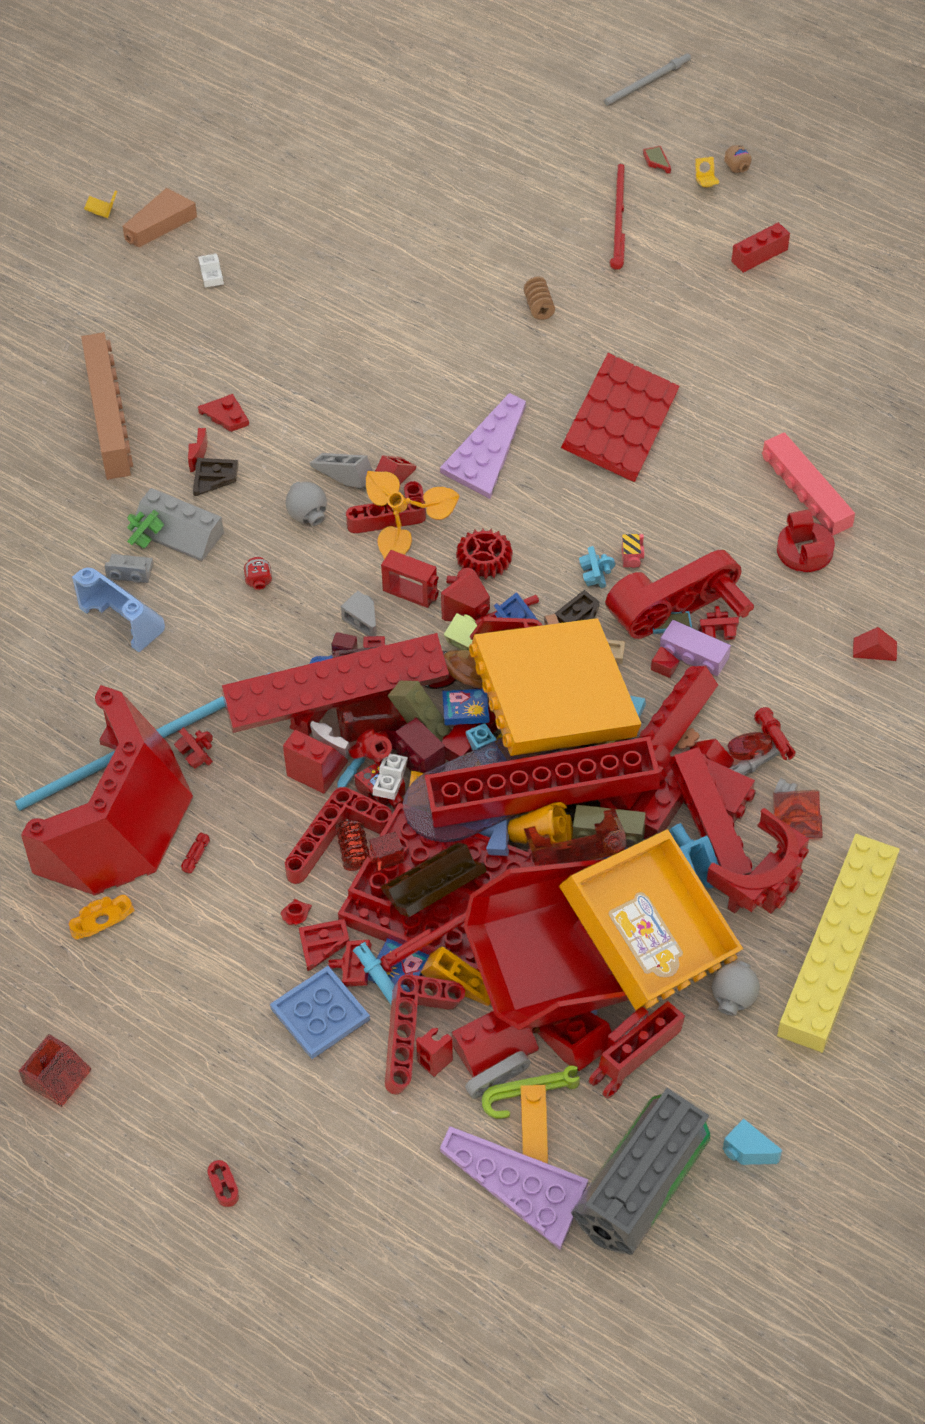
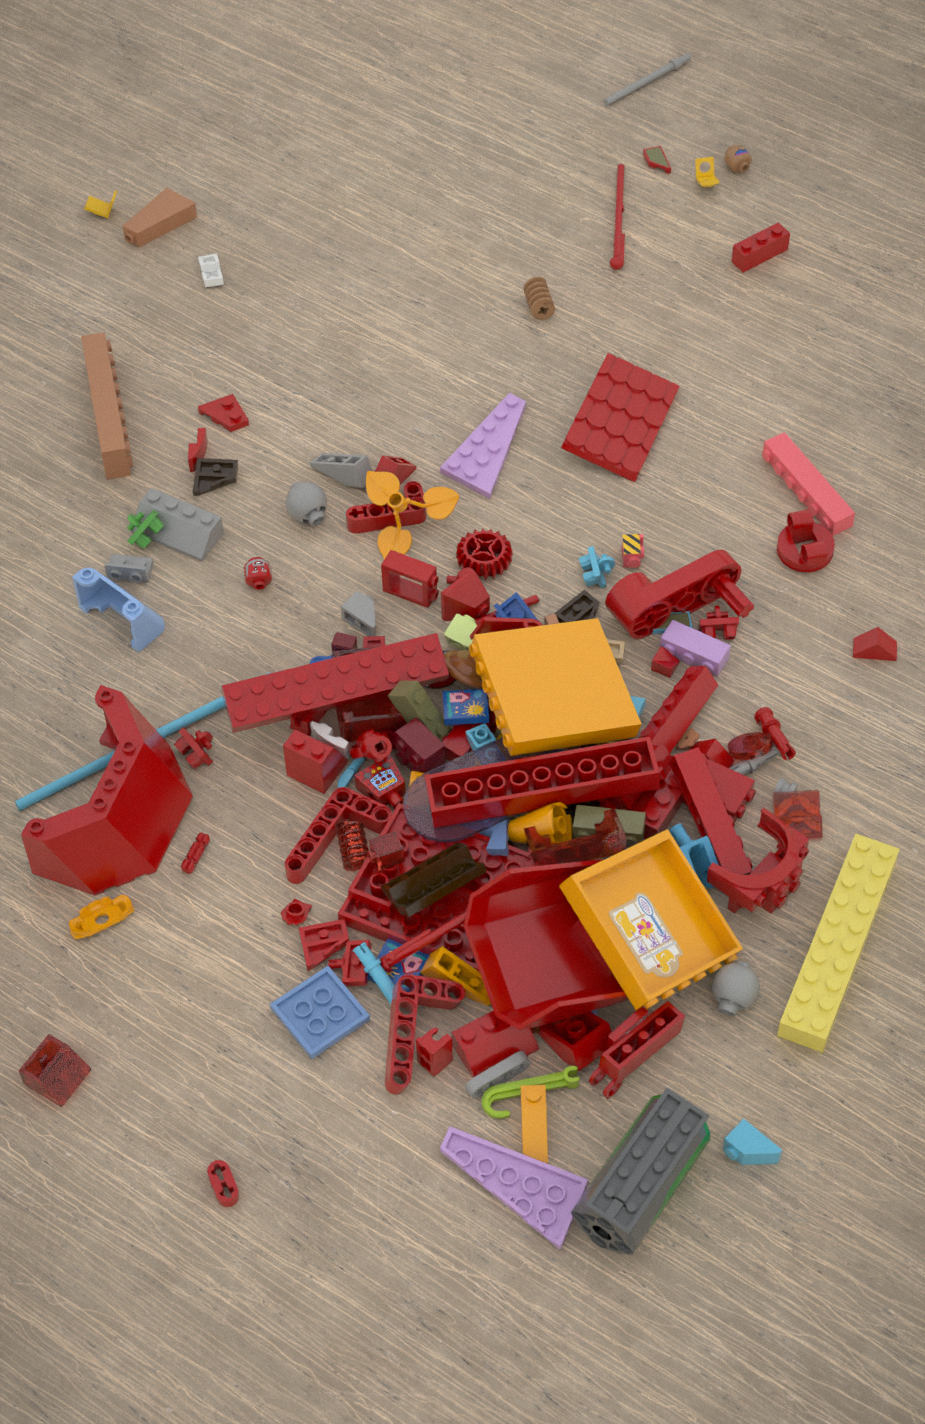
(390, 776): white slope -> none

